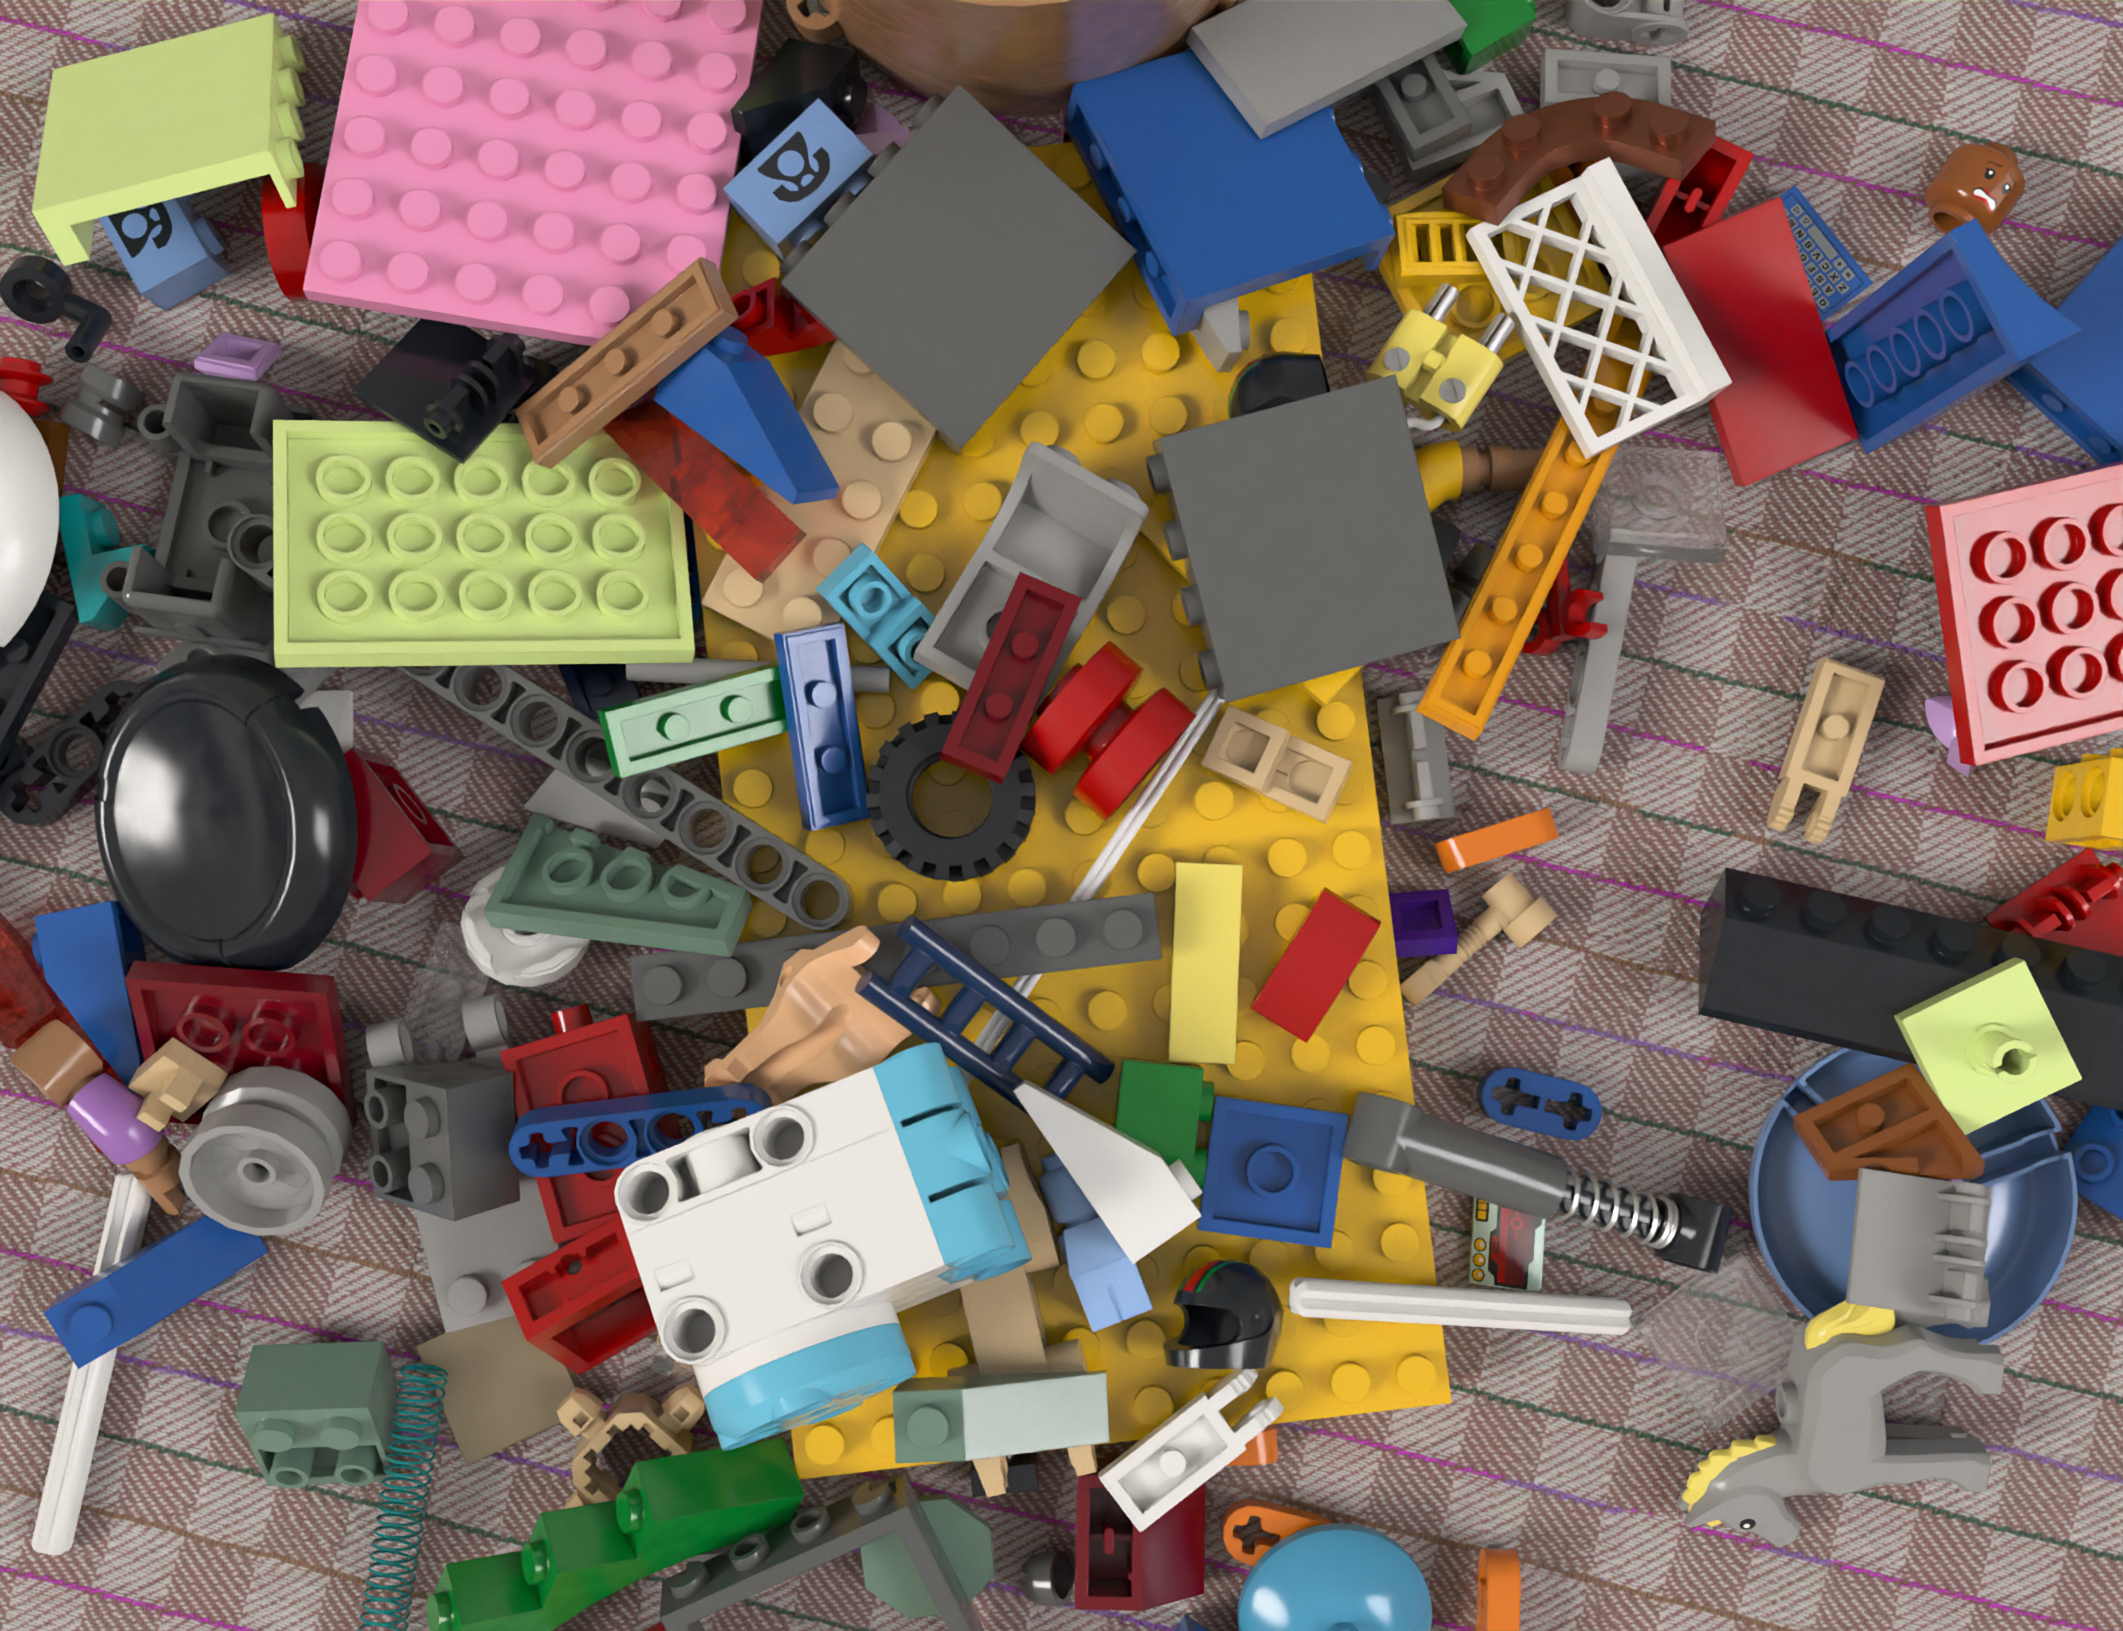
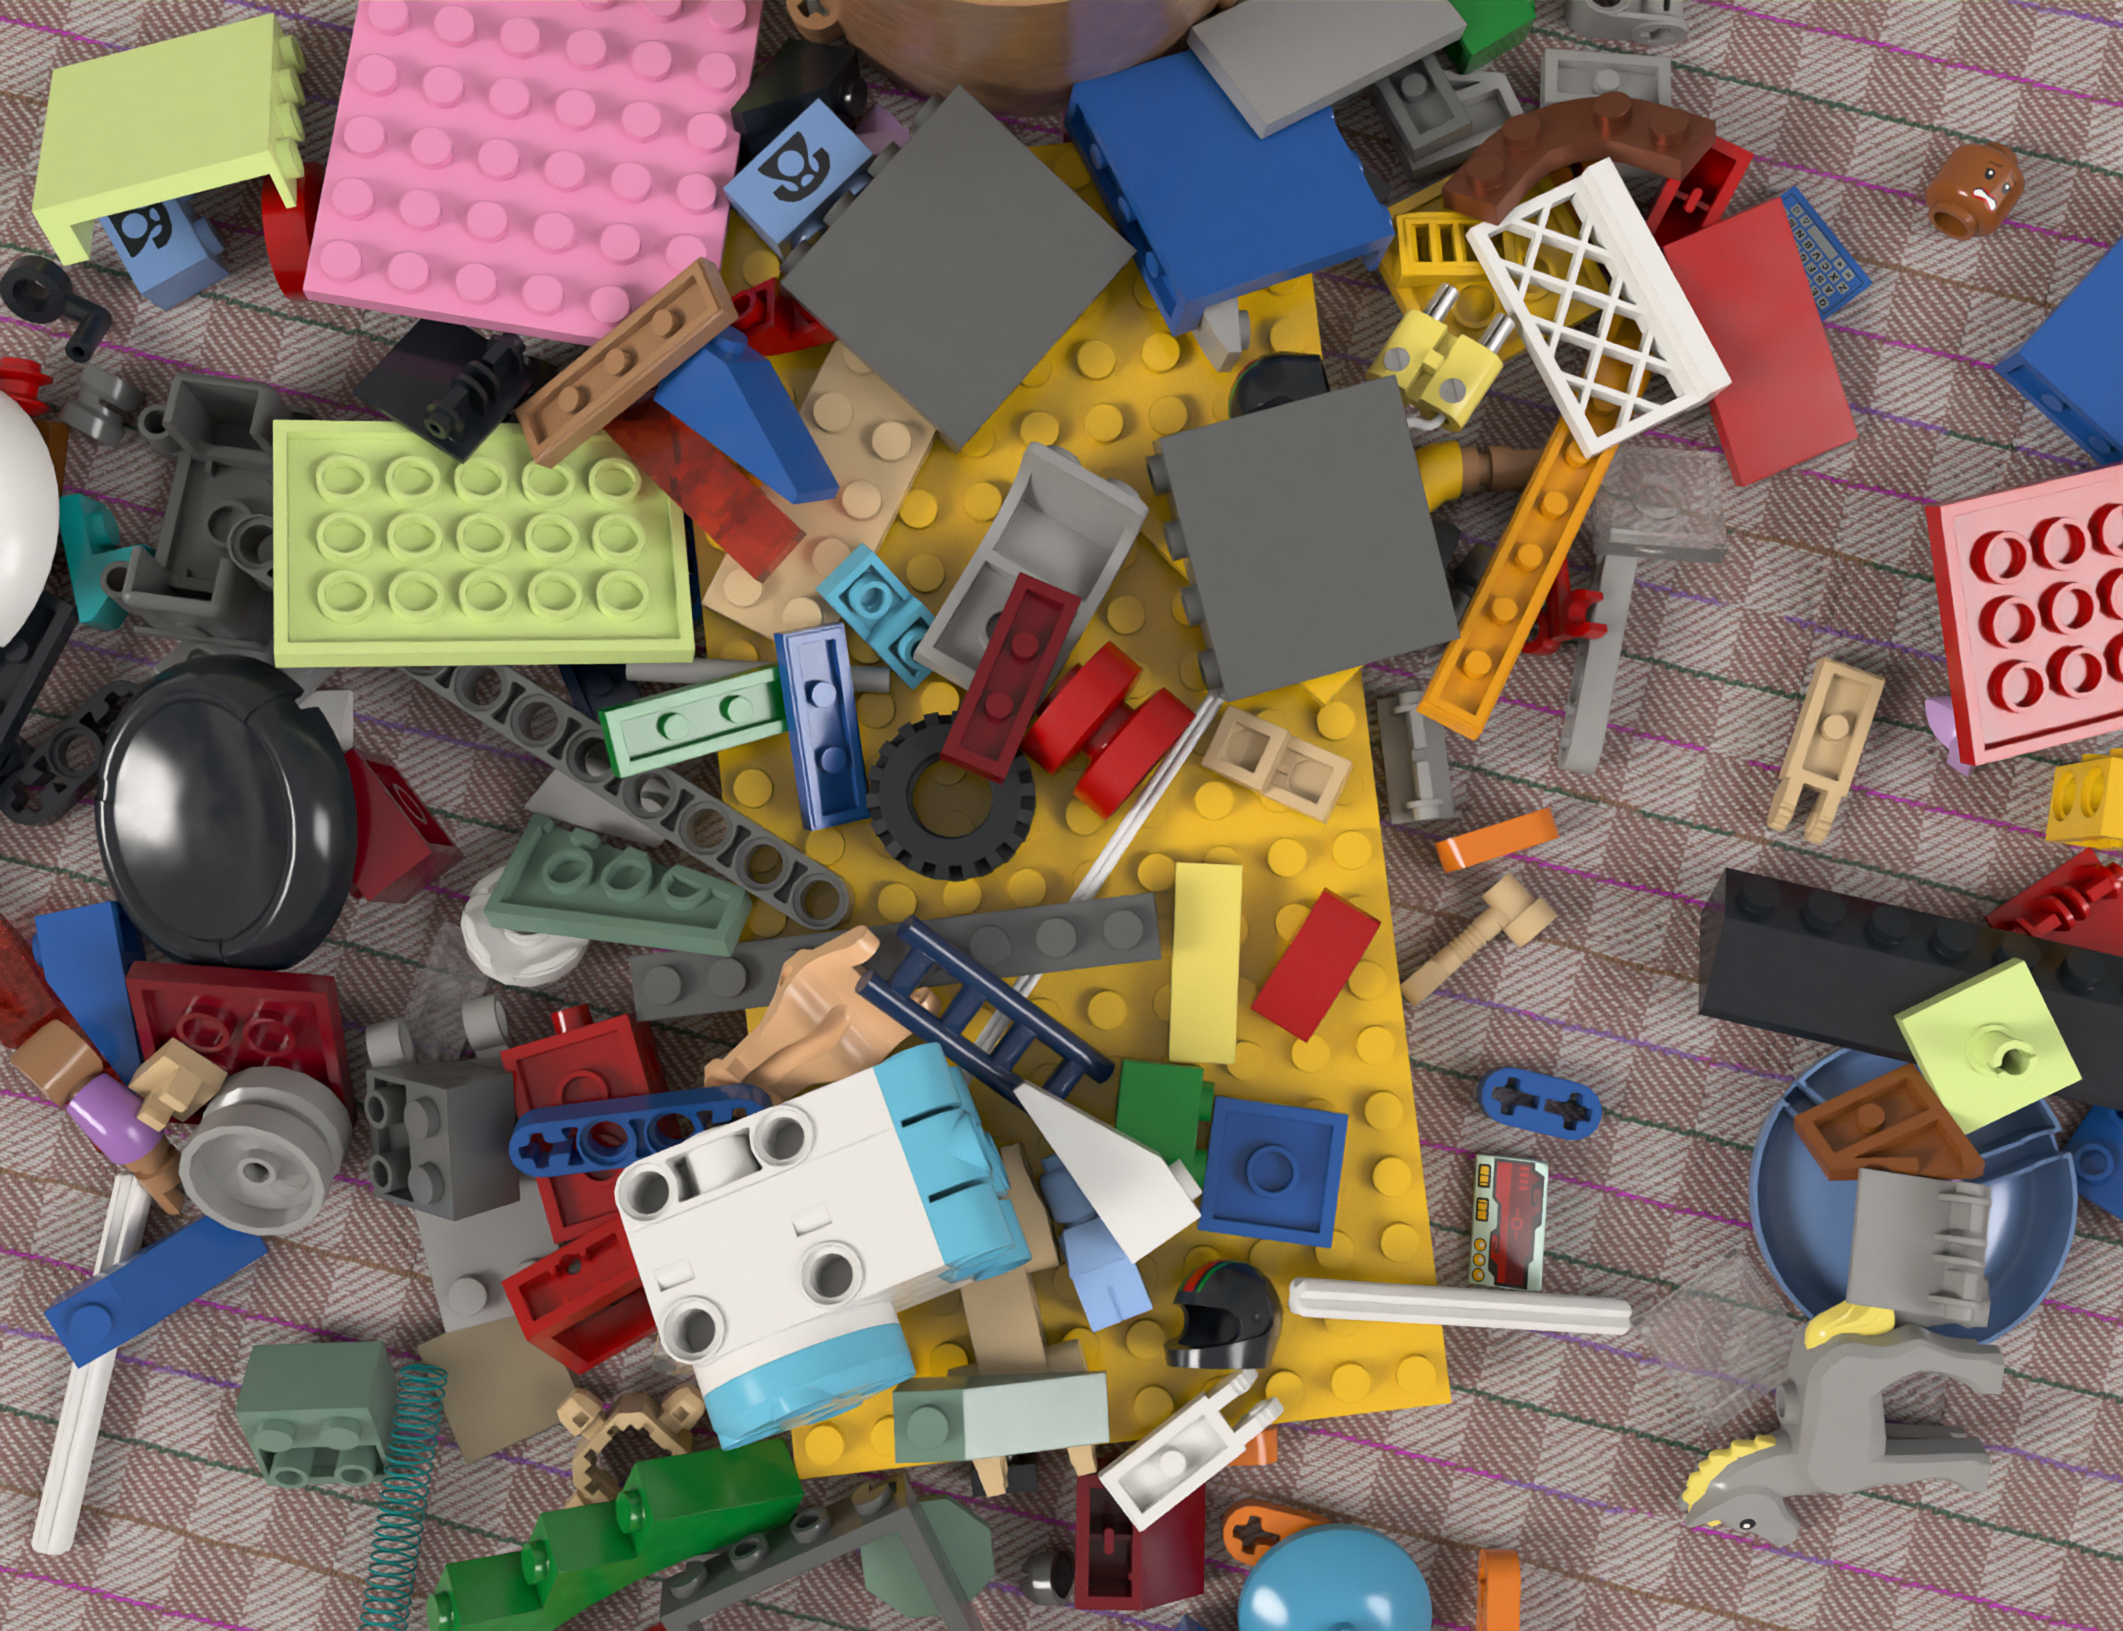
(237, 357): lavender slope -> none
(1423, 923): dark purple plate -> none
(1530, 1181): dark grey piece -> none
(1939, 336): blue arch -> none

